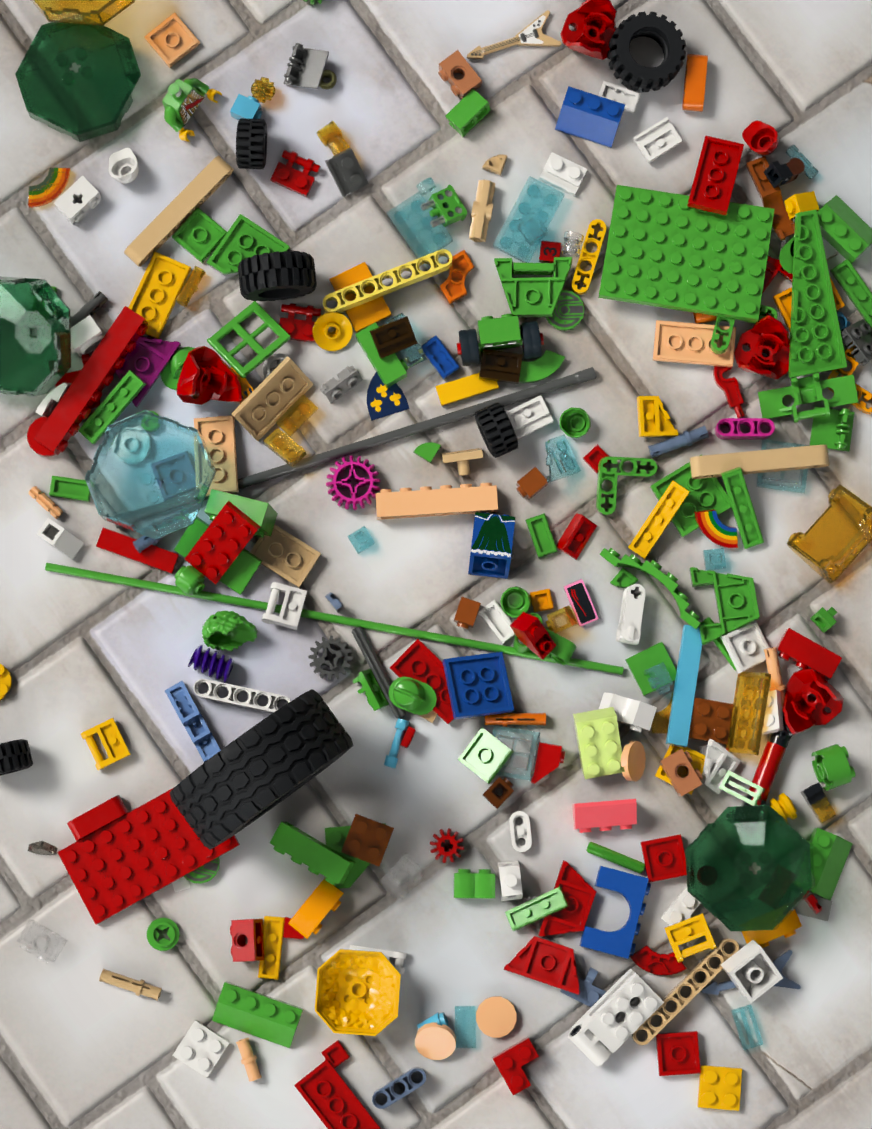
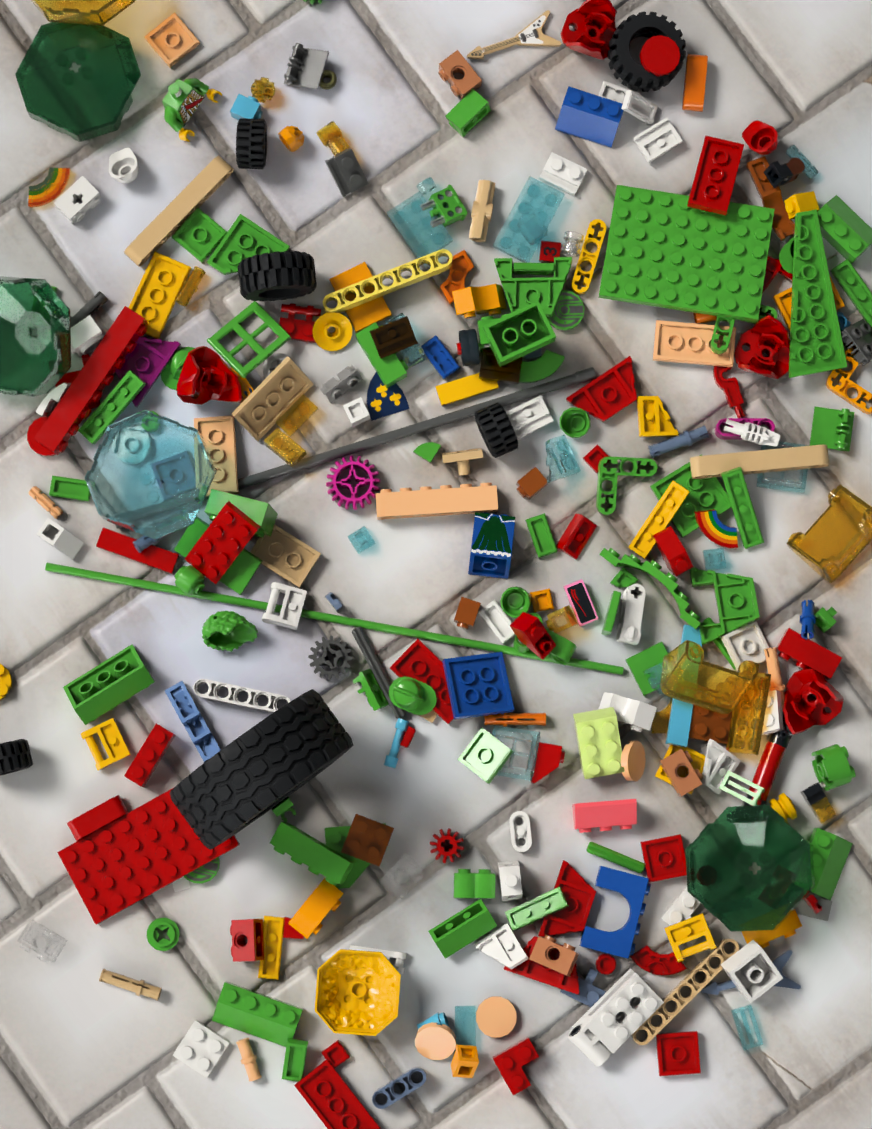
(42, 848): clear smoke tile -> none
(108, 684): none -> bright green slope
(149, 755): none -> red brick
(211, 663): dark purple piece -> none
(283, 807): none -> bright green tile
(291, 138): none -> light orange rock
(294, 179): red plate -> none
(294, 1059): none -> bright green tile
(356, 412): none -> white panel
(462, 928): none -> bright green brick
(464, 1061): none -> light orange brick
(479, 300): none -> light orange brick
(491, 795): reddish brown brick -> none
(495, 164): tan tile -> none
(503, 947): none -> white wing
(519, 333): none -> bright green brick
(542, 951): none -> nougat brick
(605, 964): none -> red tile
(608, 392): none -> red wing
(611, 613): none -> bright green tile
(639, 107): none -> white tile
(660, 55): none -> red tile
(672, 551): none -> red slope
(703, 683): none -> clear yellow windscreen
(719, 1087): yellow plate -> none
(753, 433): none -> white hinge
(806, 391): bright green piece -> none
(807, 619): none -> blue pin

